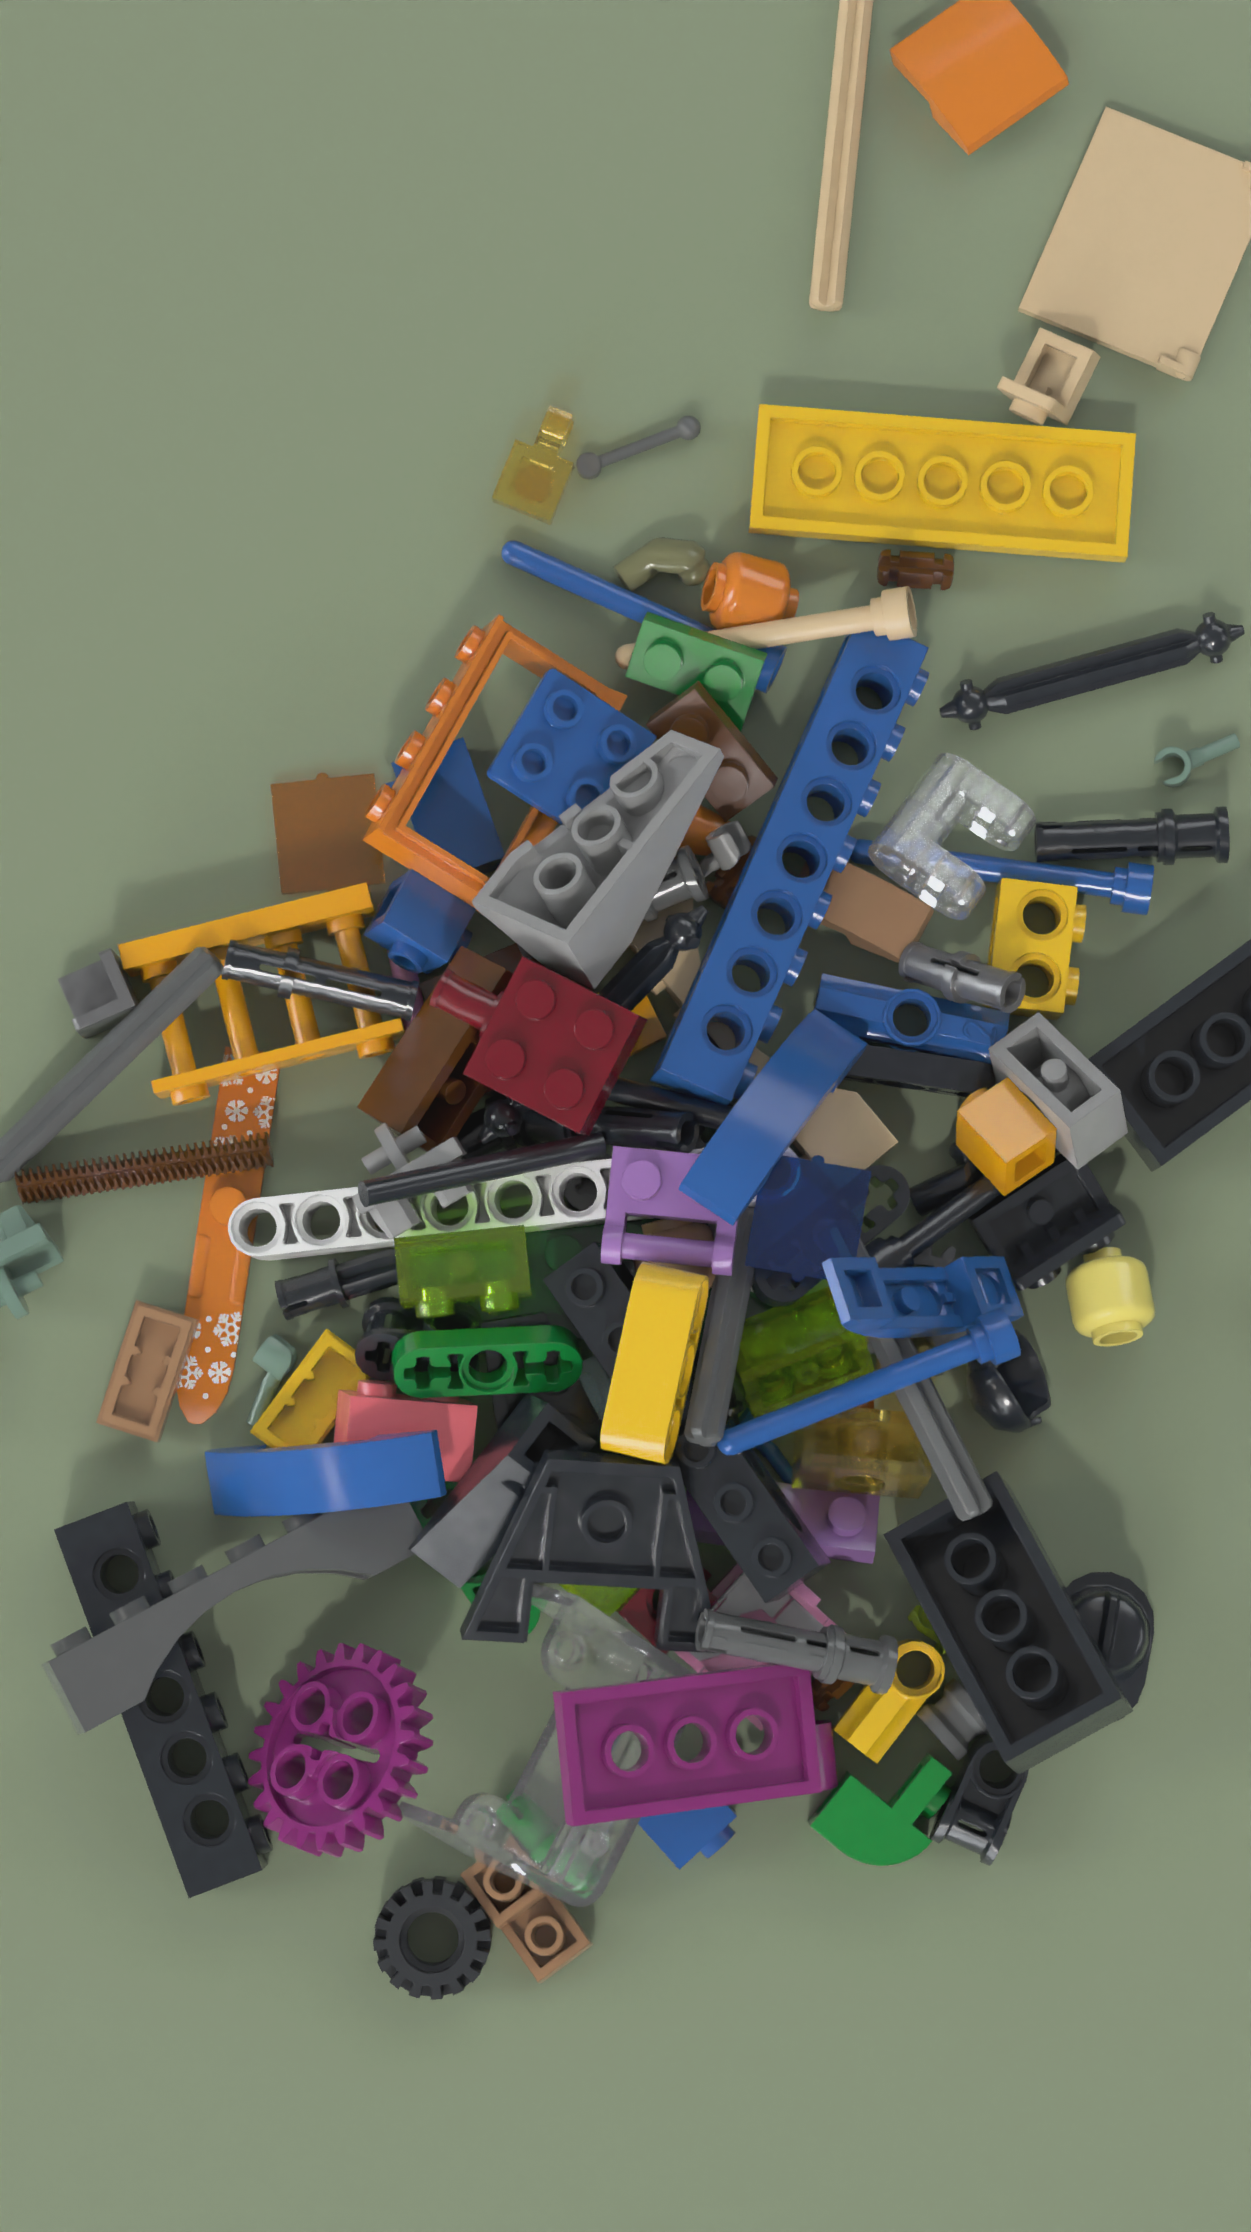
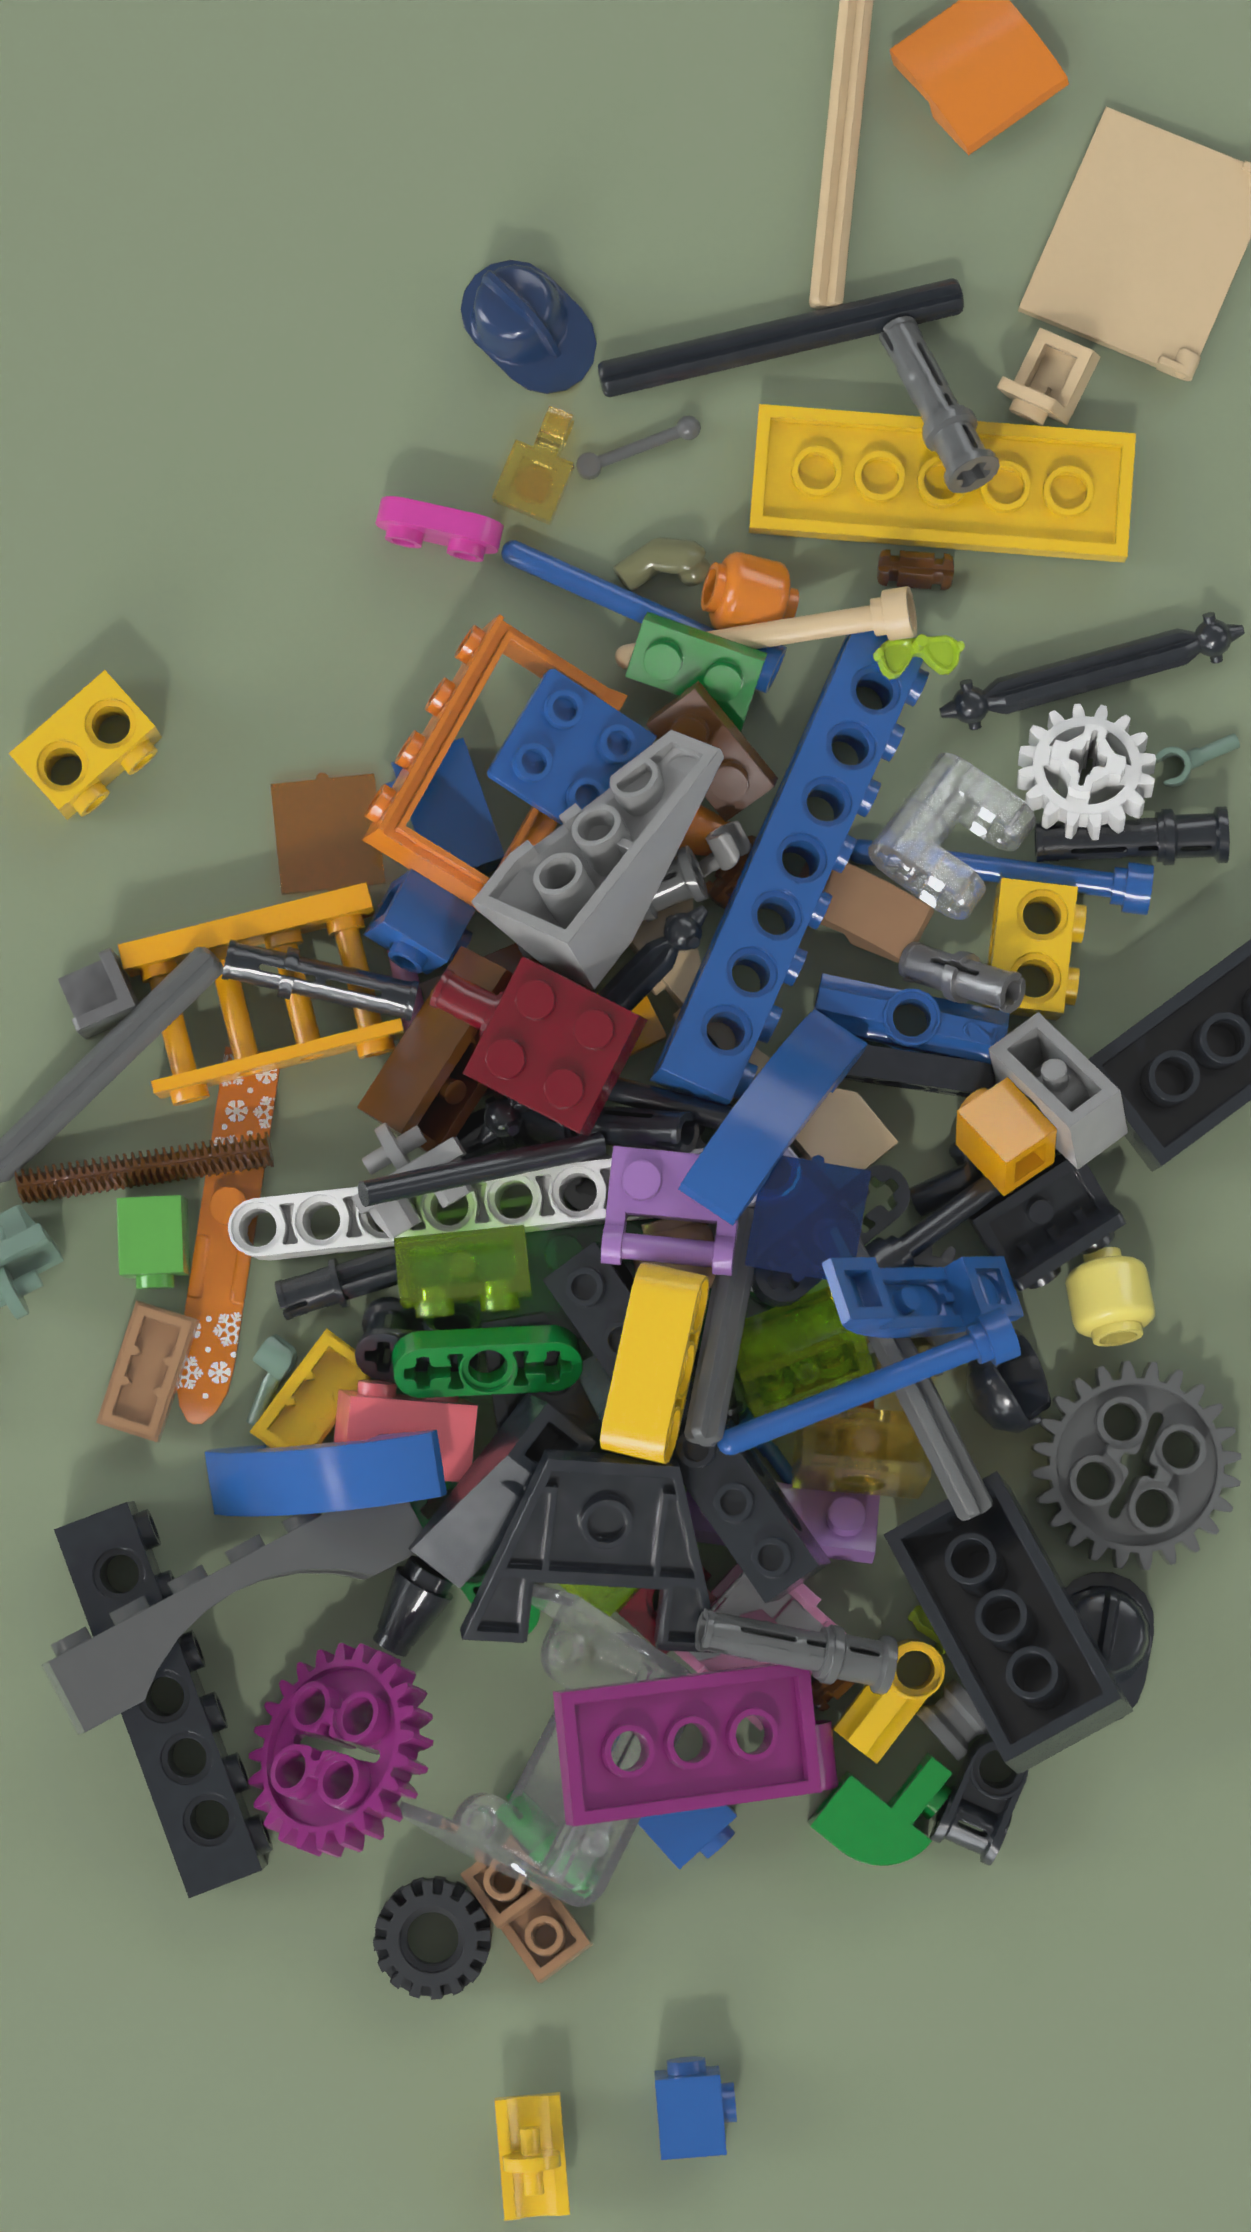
(75, 734): none -> yellow brick
(153, 1240): none -> bright green brick
(411, 1605): none -> black cone
(414, 521): none -> dark pink plate
(529, 326): none -> dark blue piece
(532, 2156): none -> yellow hips
(693, 2108): none -> blue brick
(778, 338): none -> black axle
(938, 652): none -> lime piece
(947, 424): none -> dark grey pin
(1110, 790): none -> white gear
(1188, 1490): none -> dark grey gear

